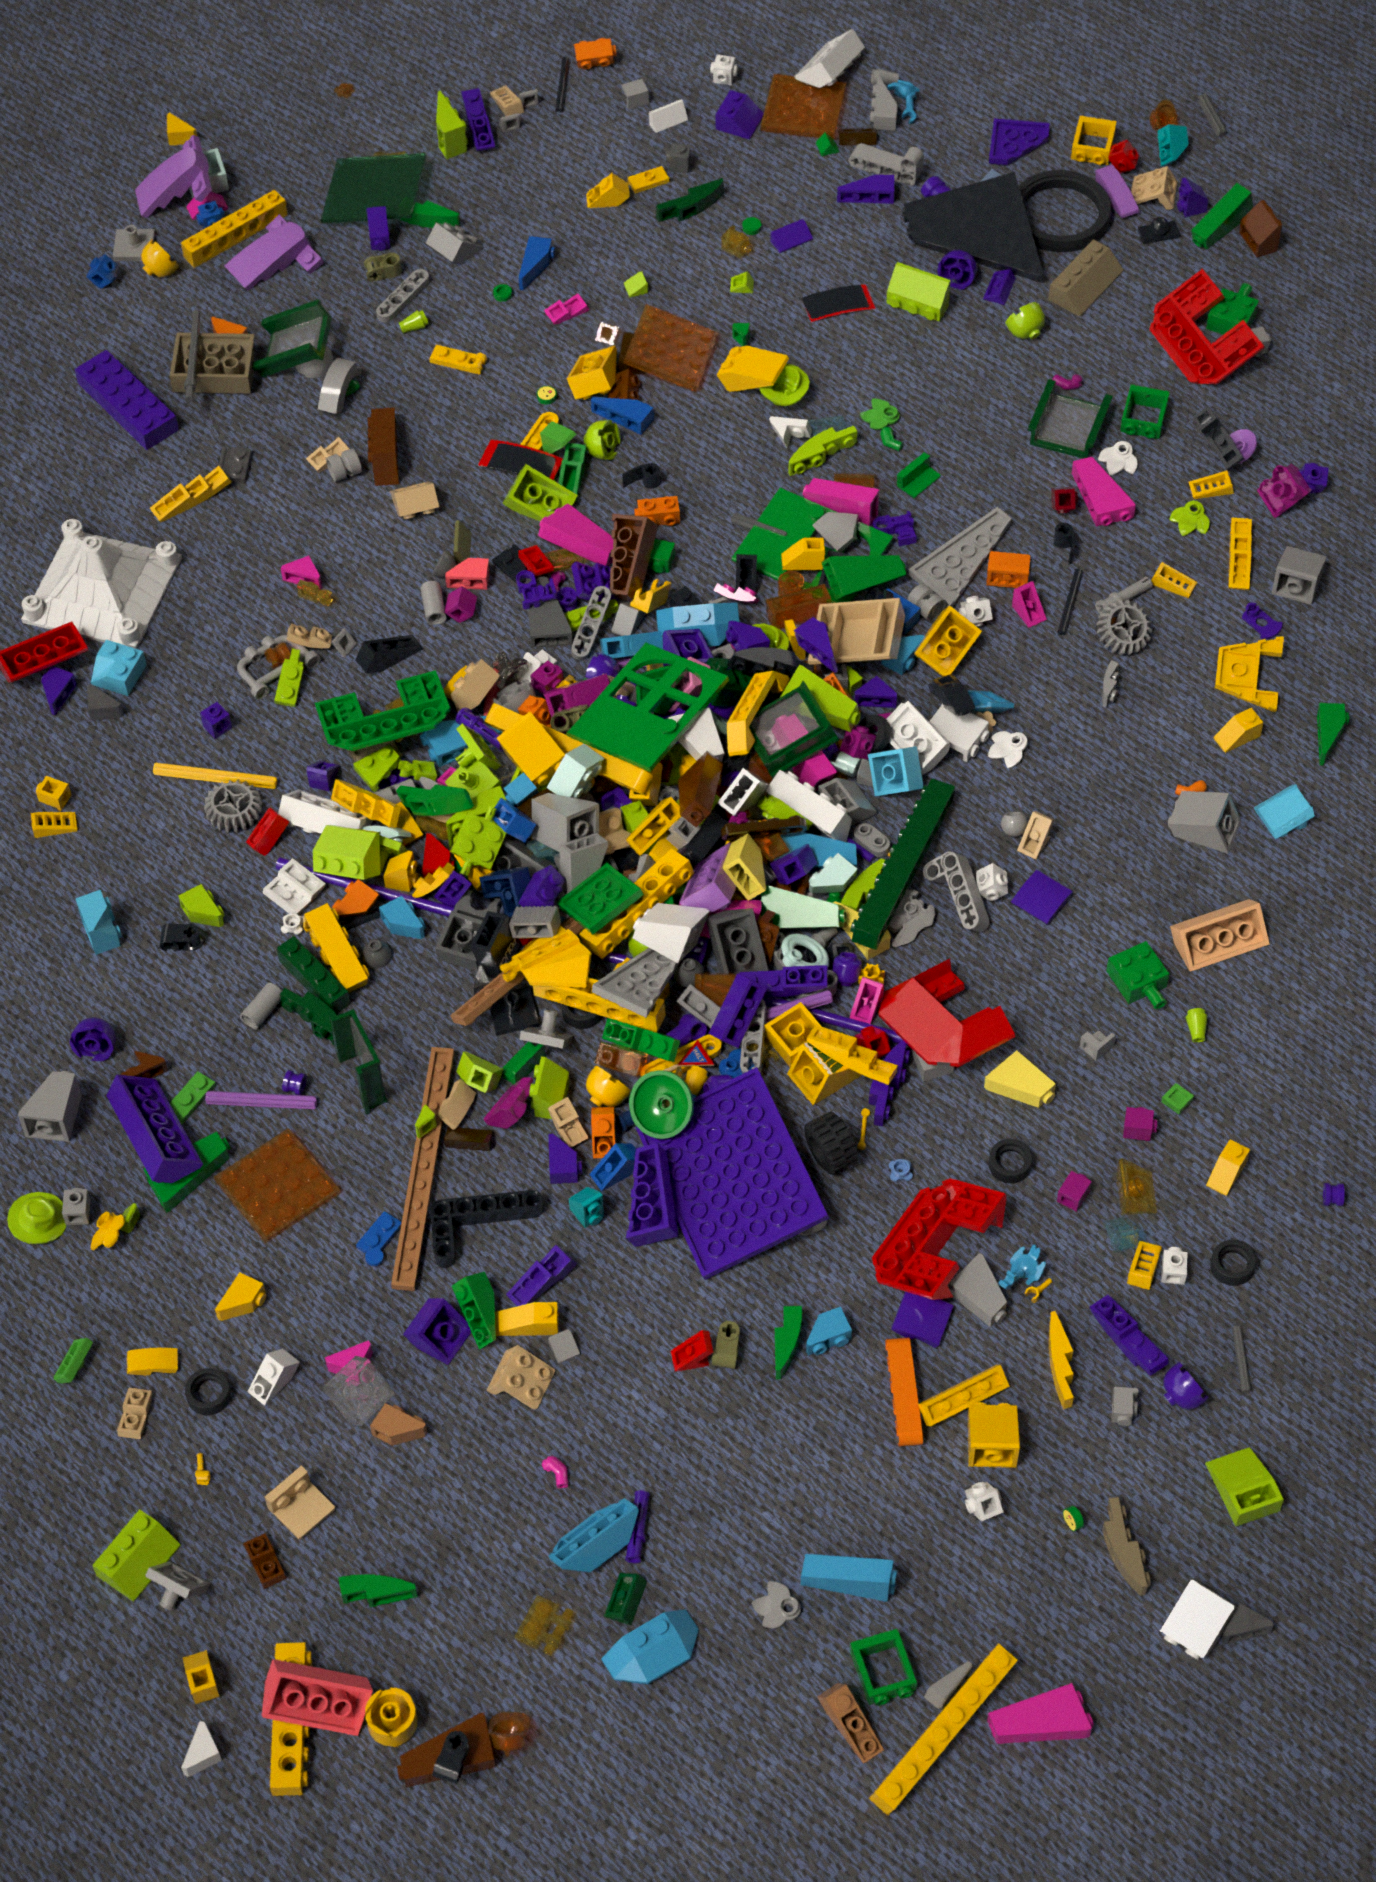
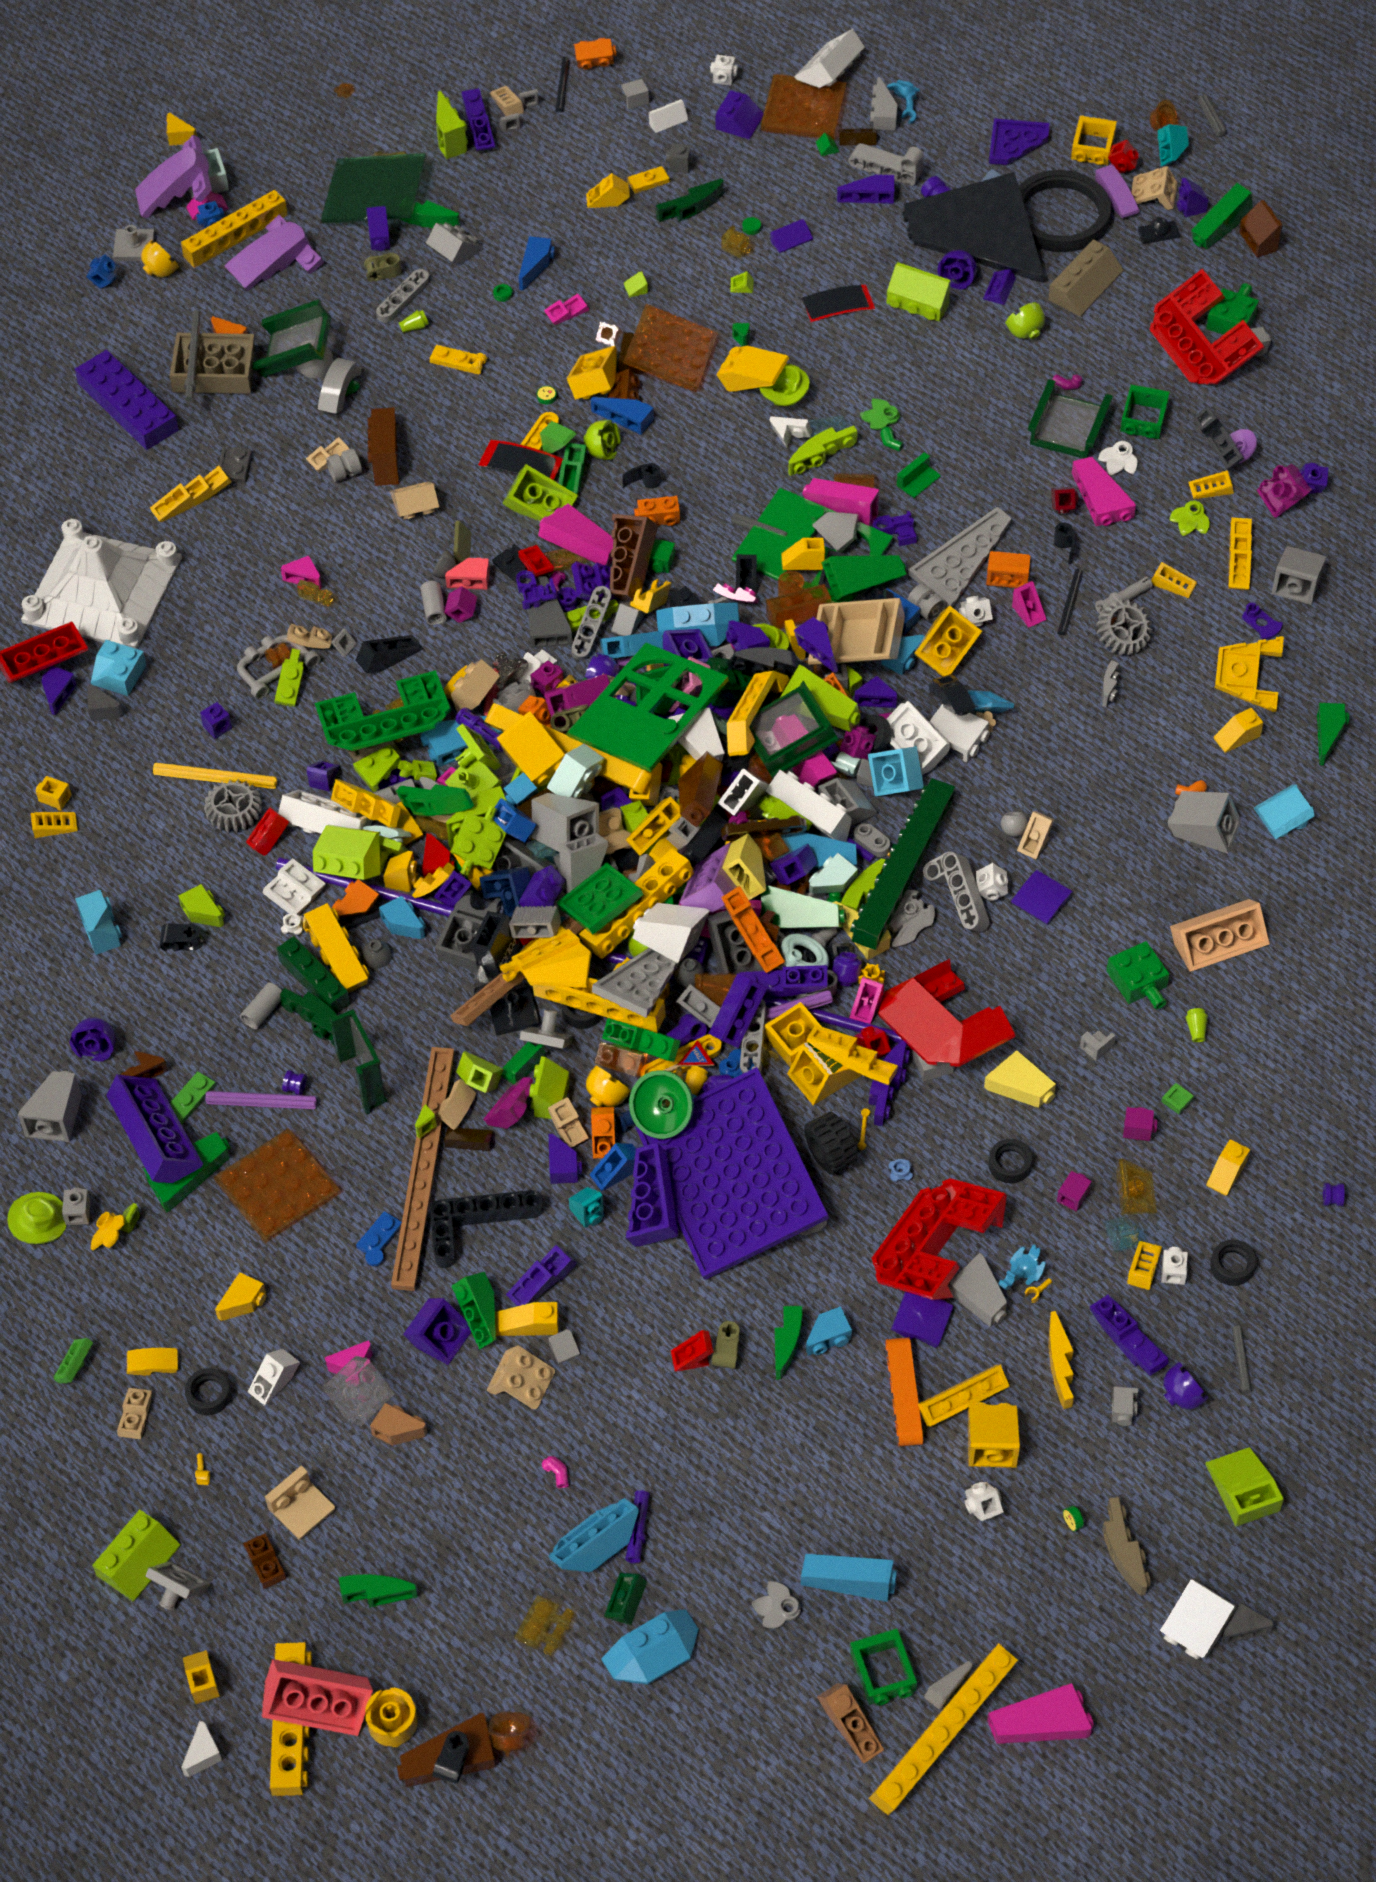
(752, 929): none -> orange slope
(886, 76): light grey cone -> none
(1005, 748): white plate -> none

